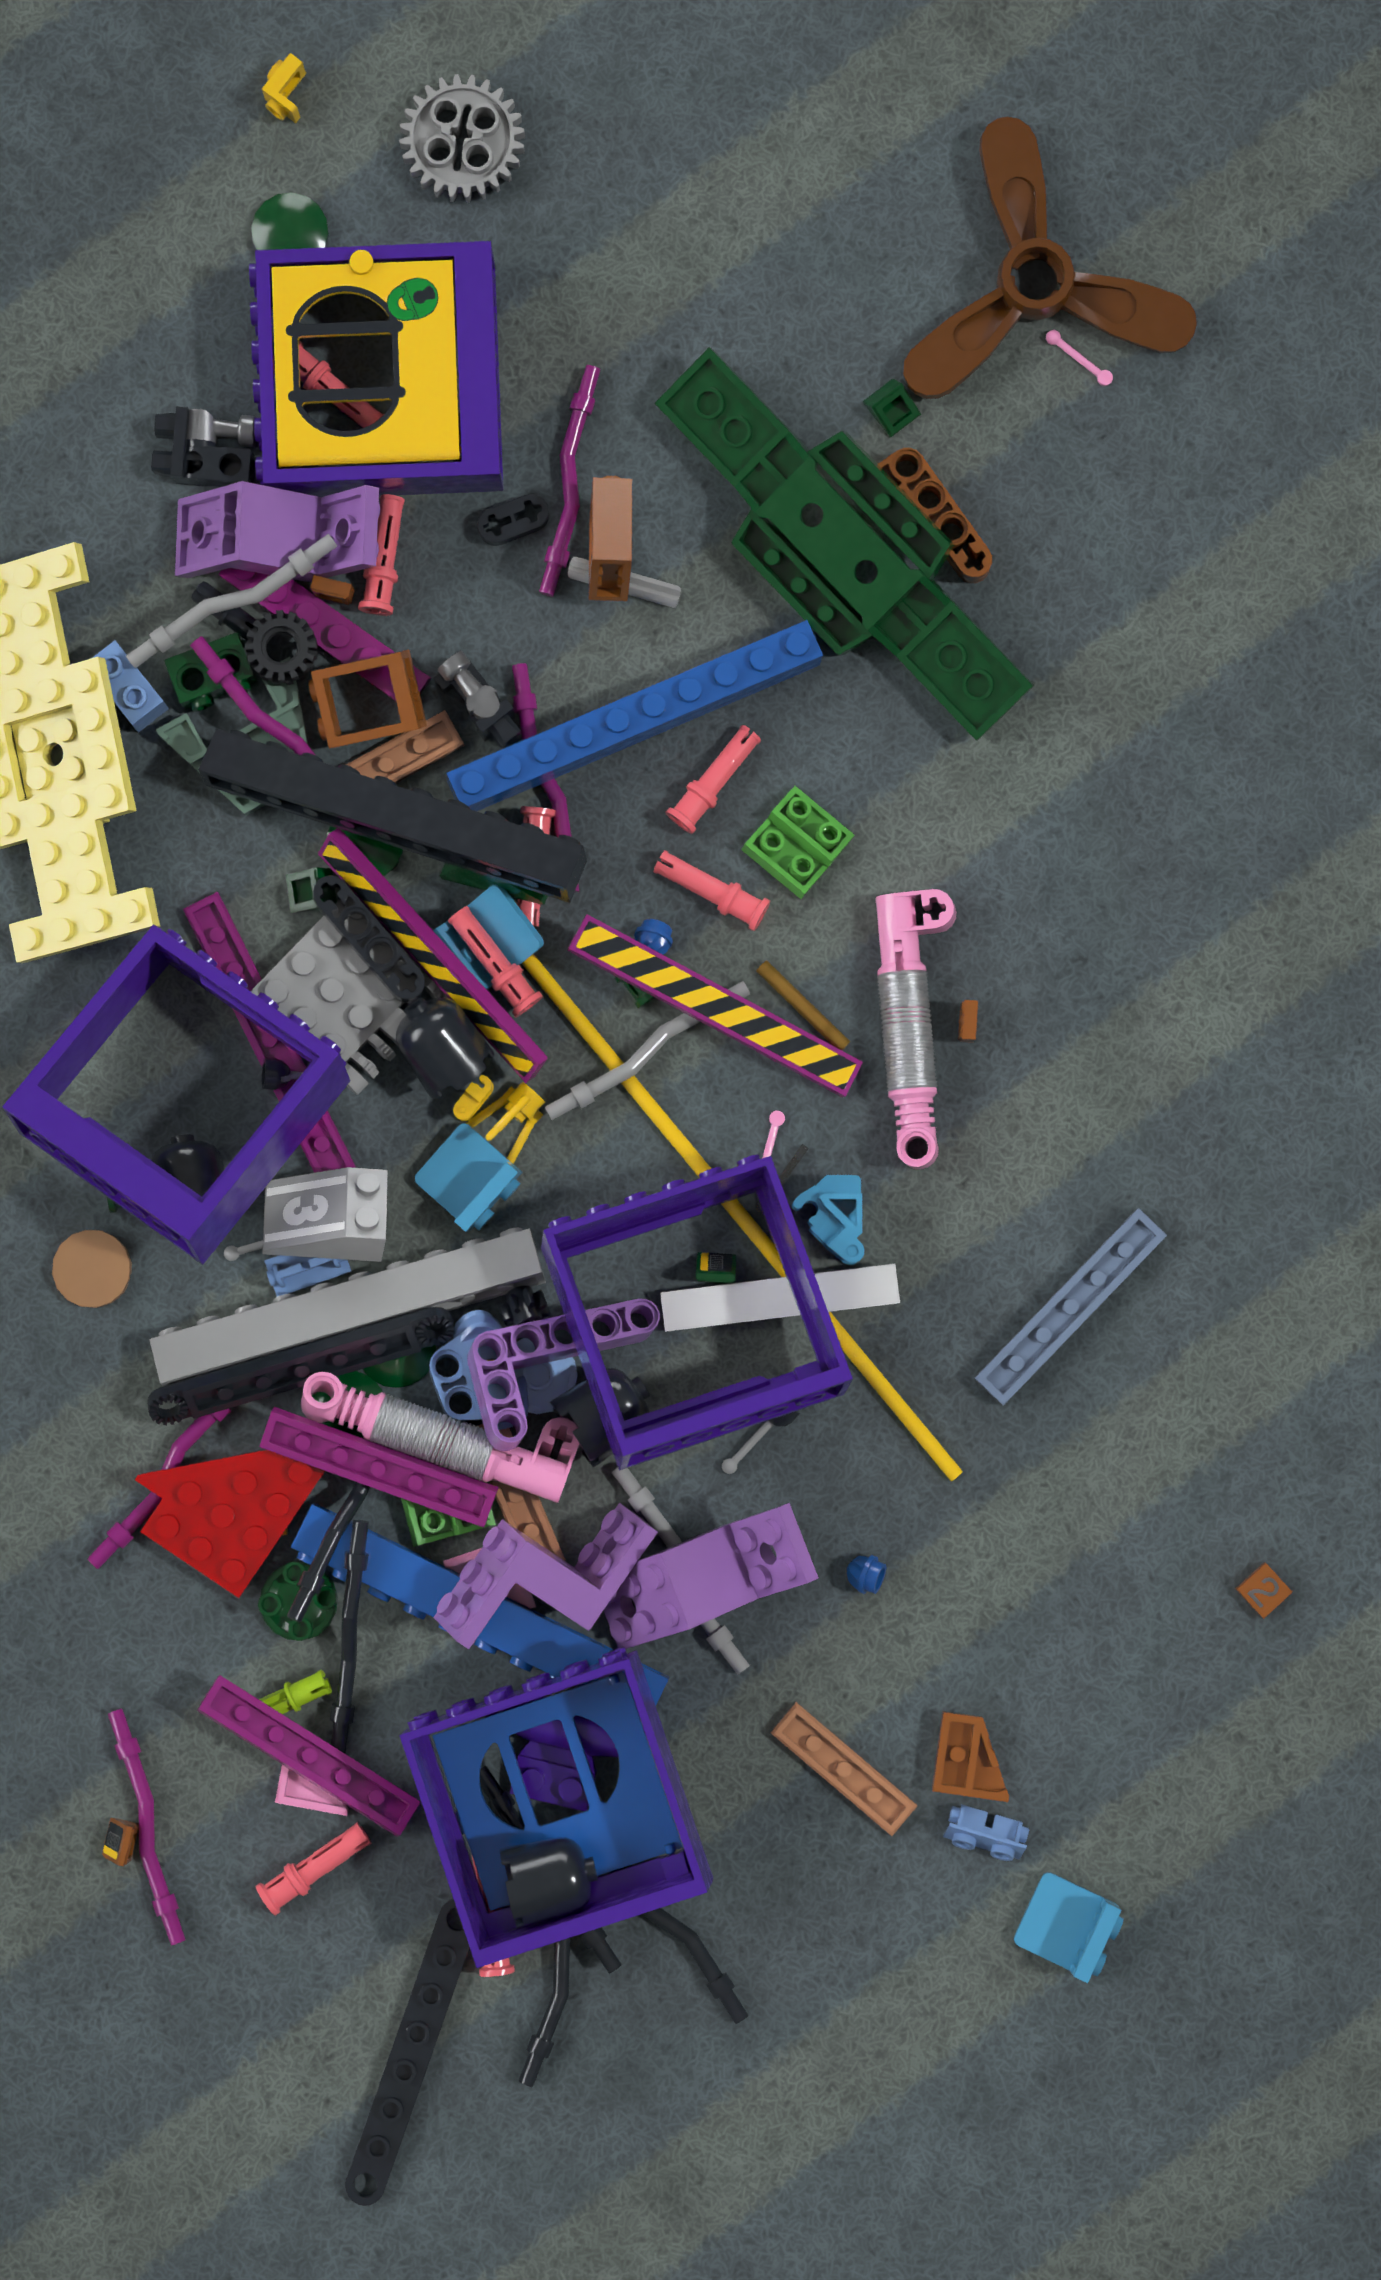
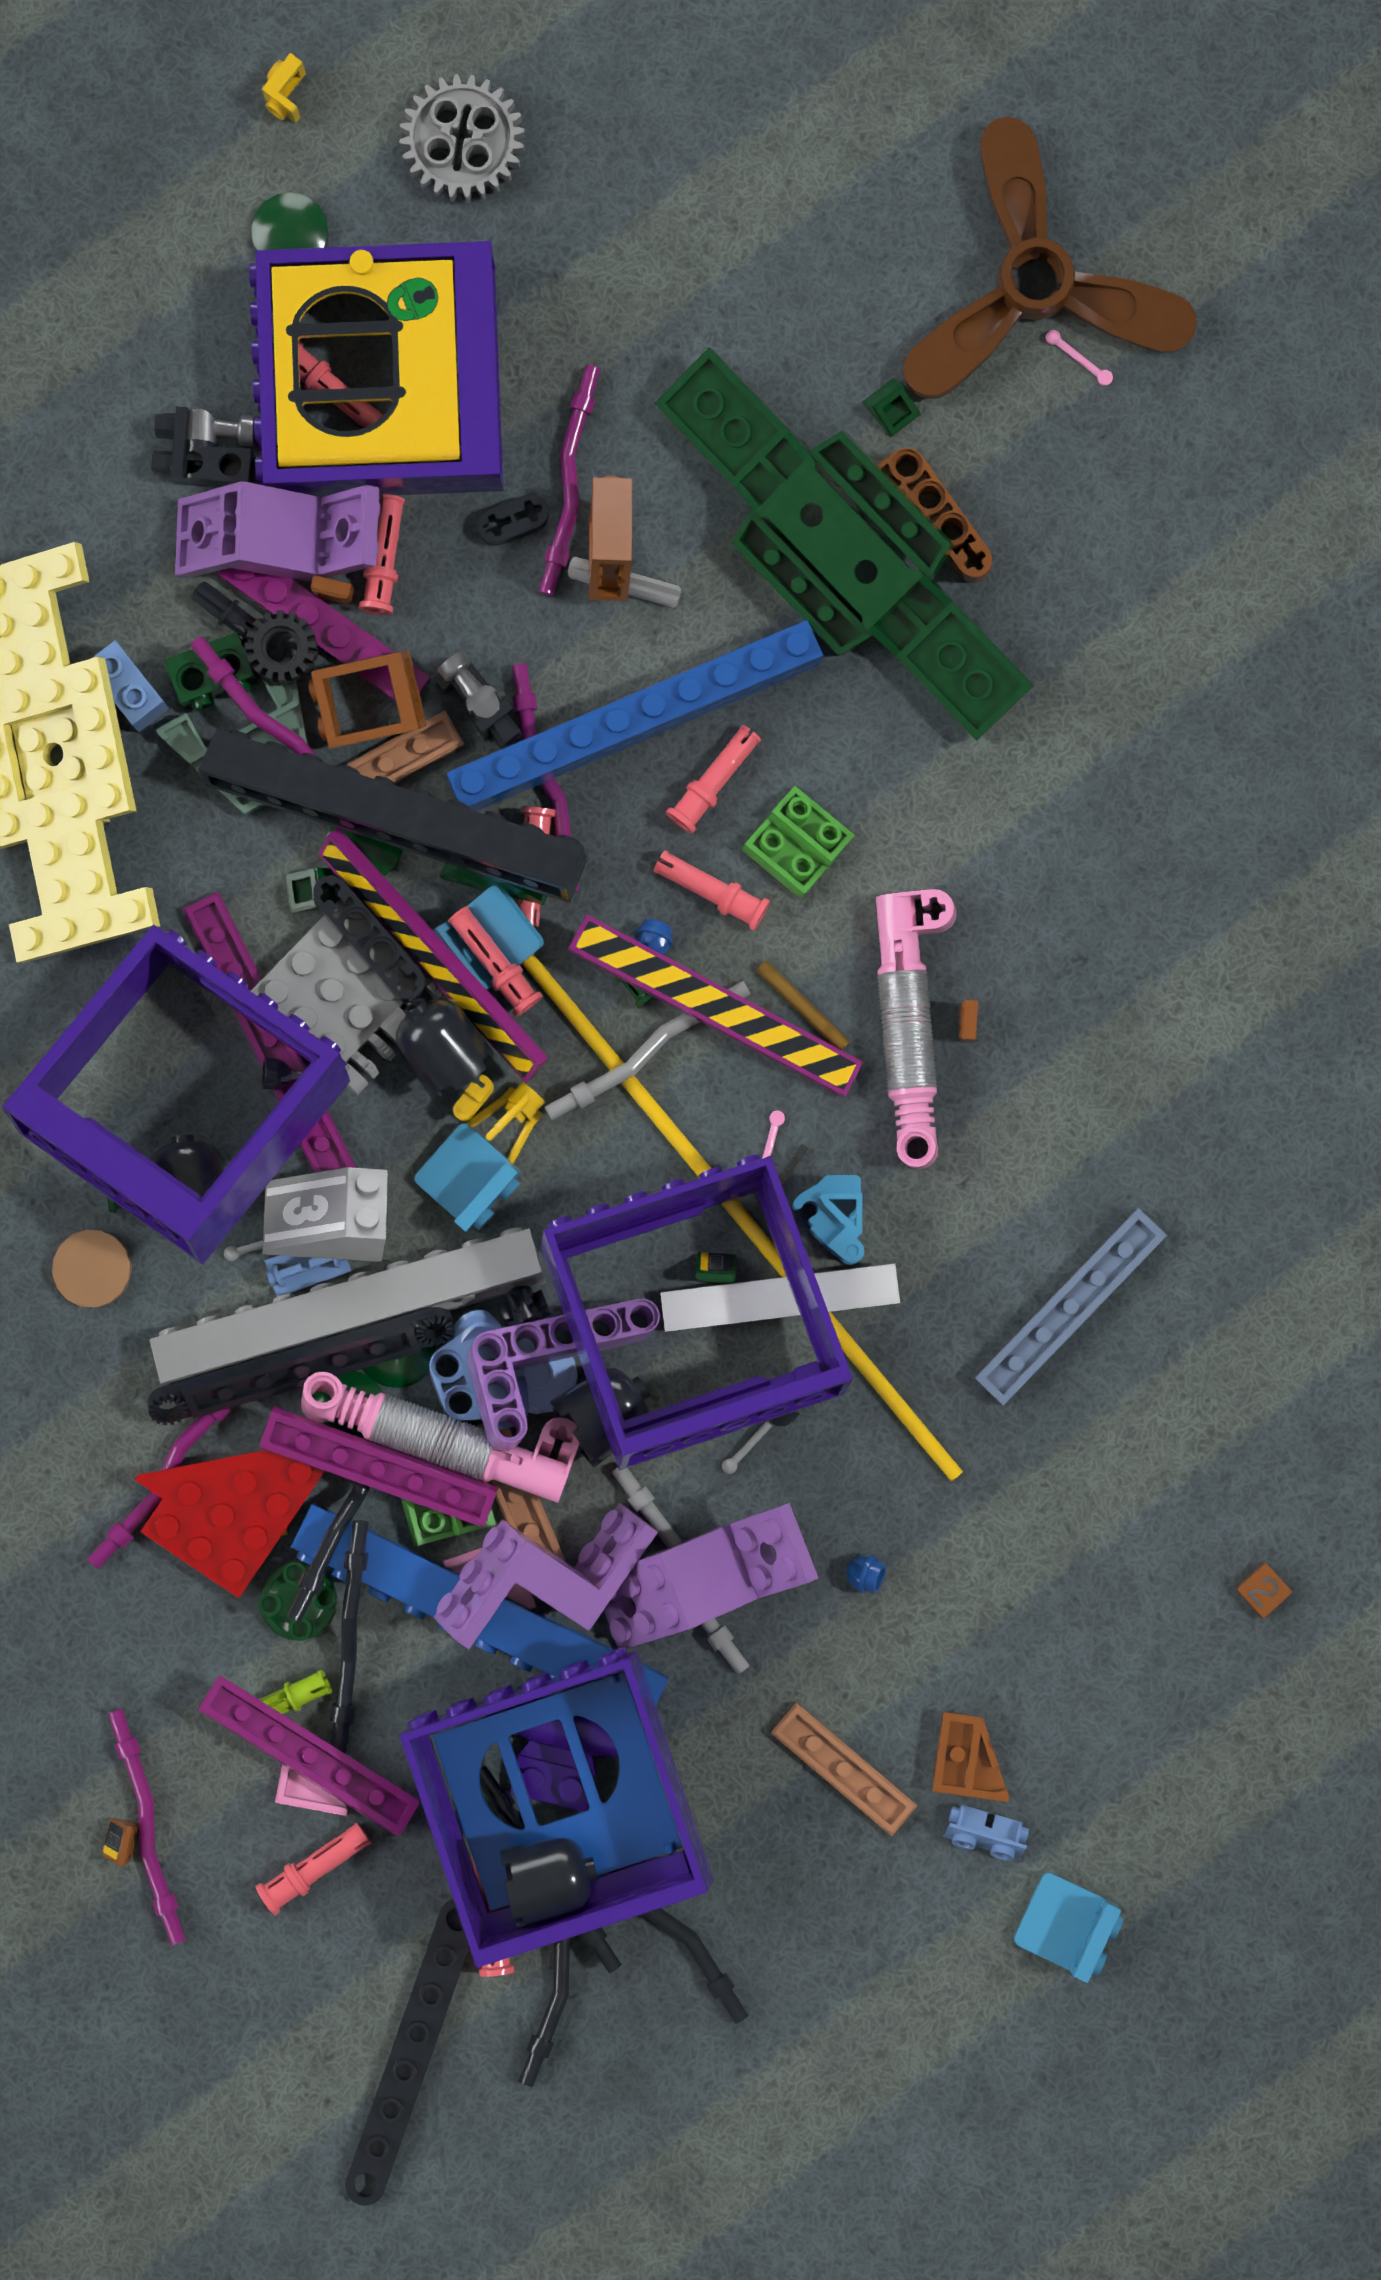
(163, 638): light grey bar -> none

